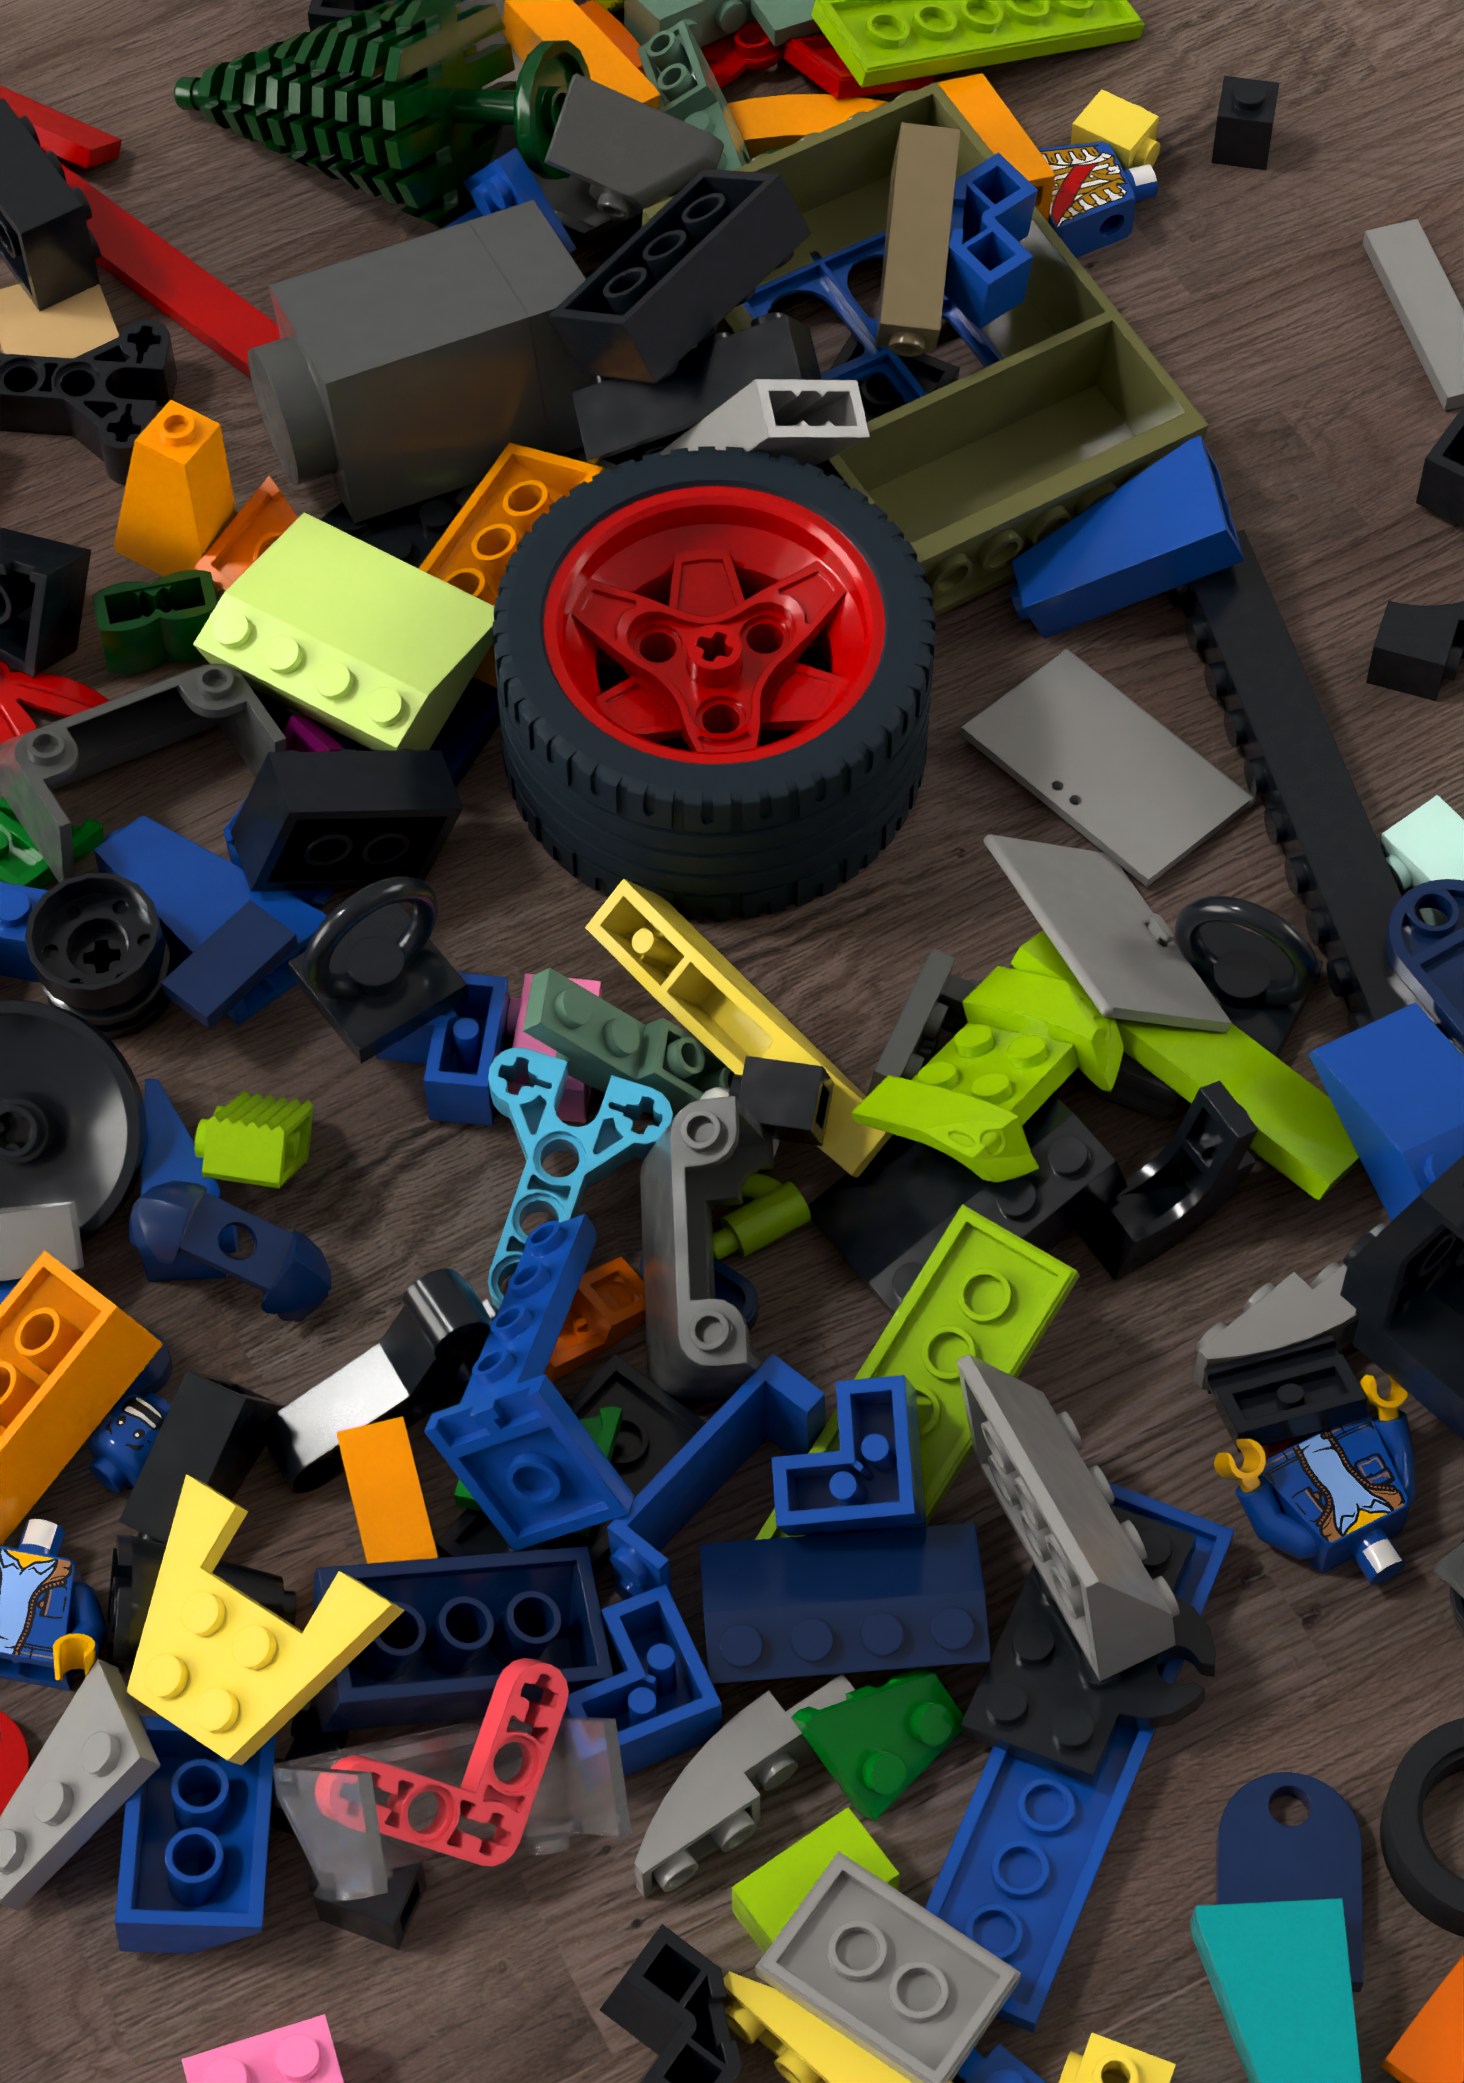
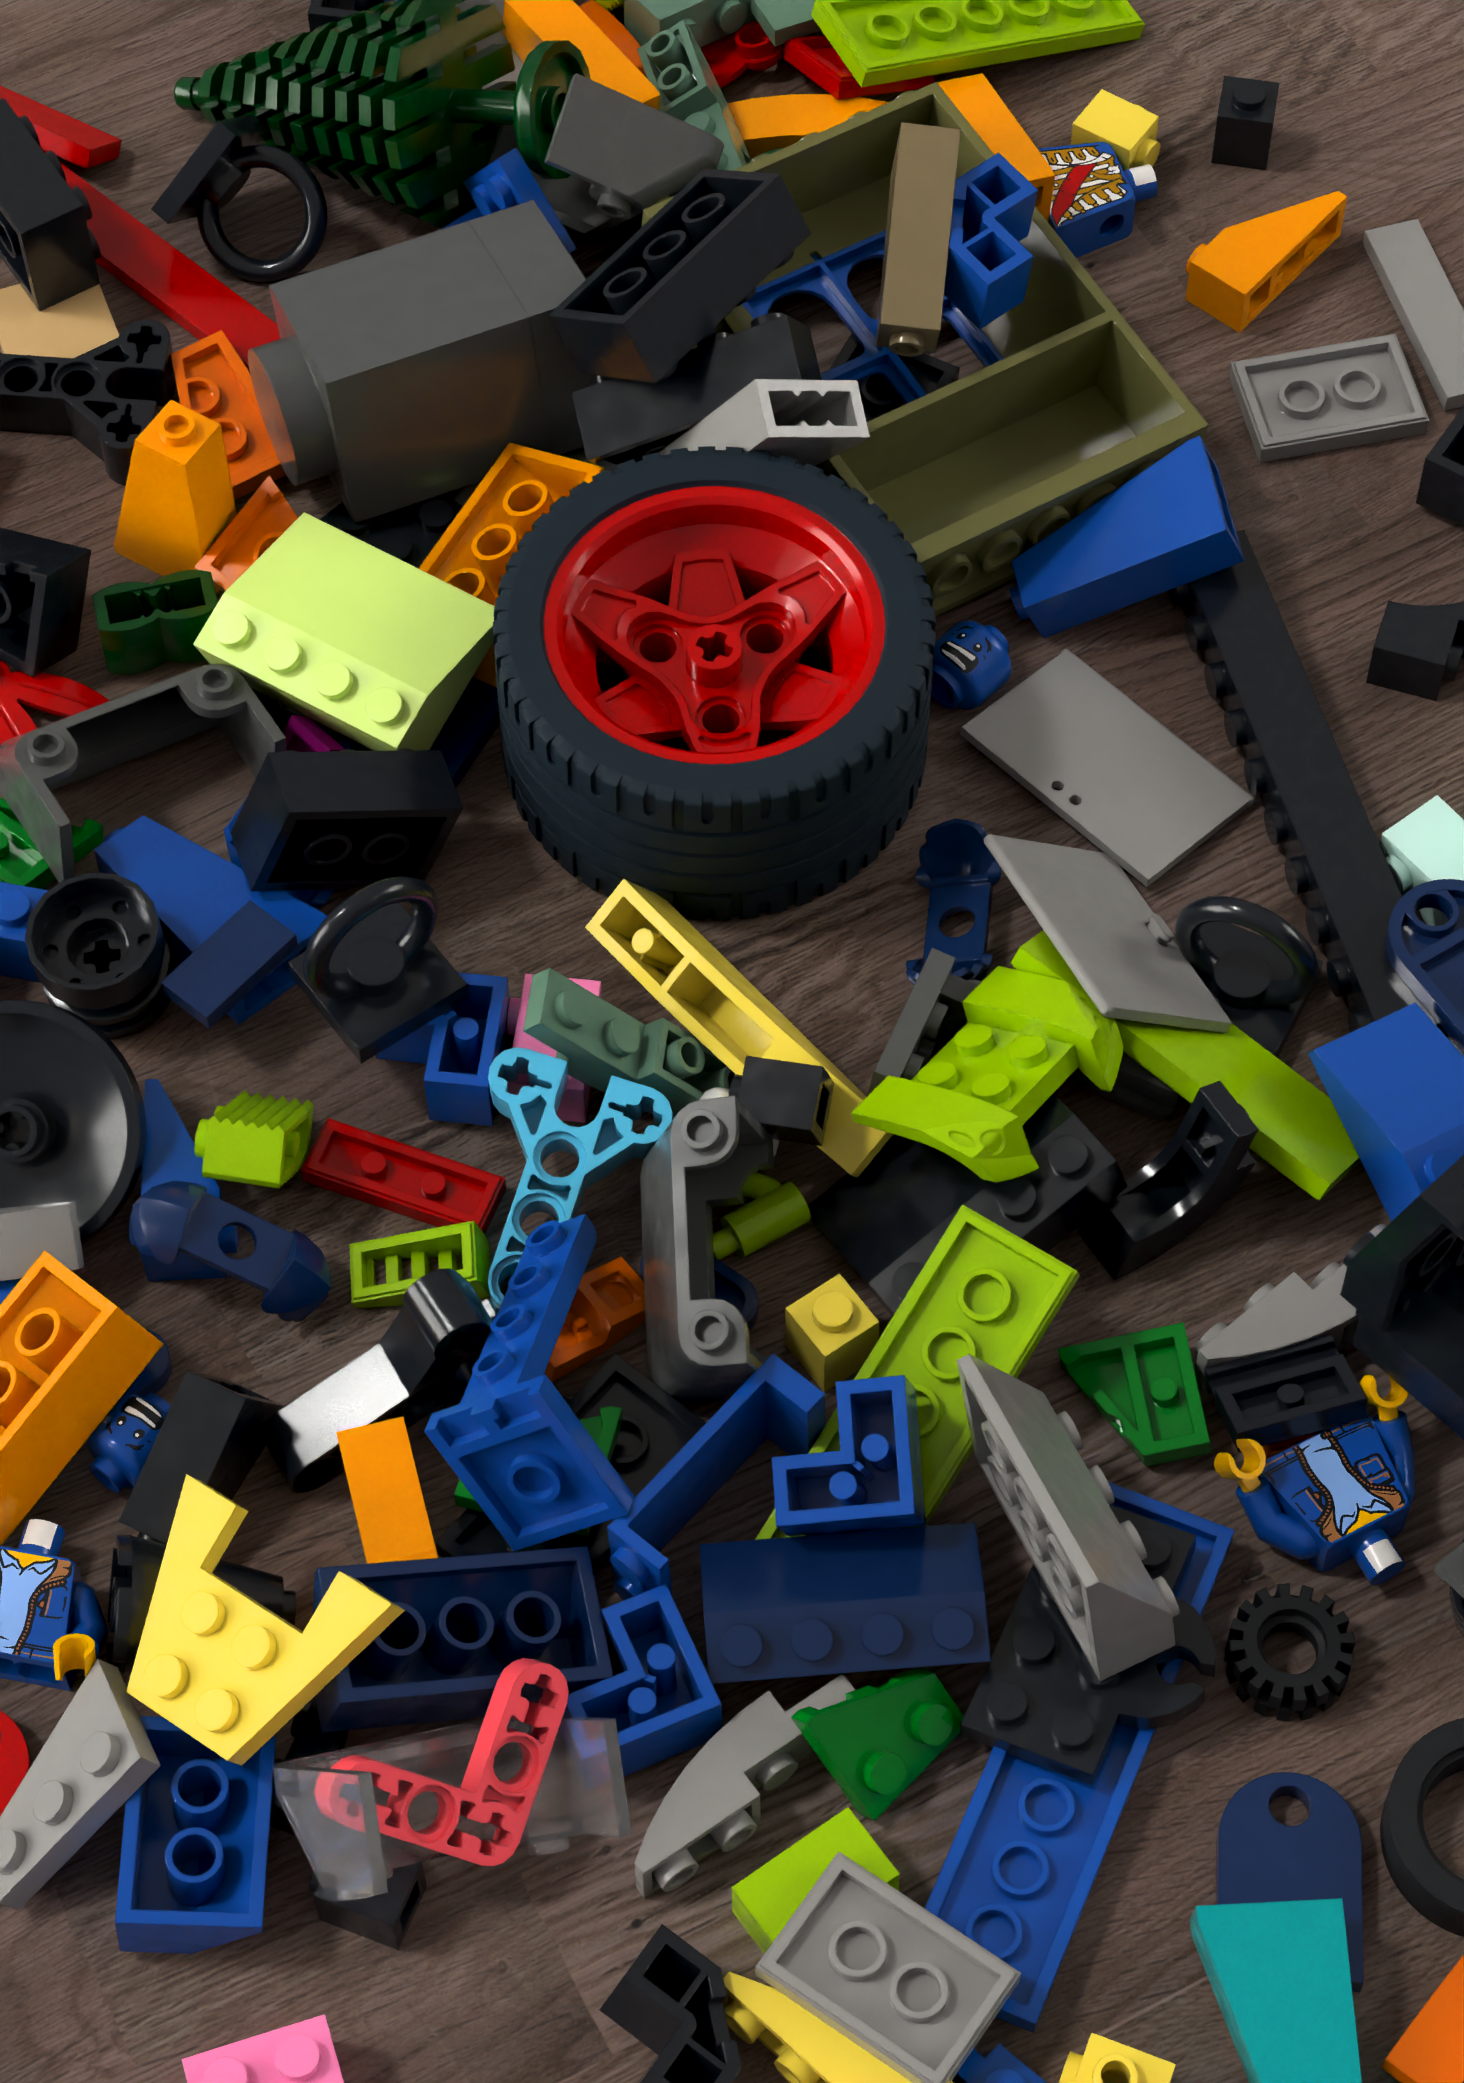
(218, 173): none -> black tile
(220, 387): none -> orange wing
(401, 1177): none -> red tile
(439, 1242): none -> lime slope
(830, 1332): none -> light yellow brick
(959, 878): none -> dark blue piece
(969, 665): none -> blue head
(1144, 1391): none -> green wing
(1260, 258): none -> light orange slope
(1294, 1614): none -> black tyre
(1328, 398): none -> light grey tile

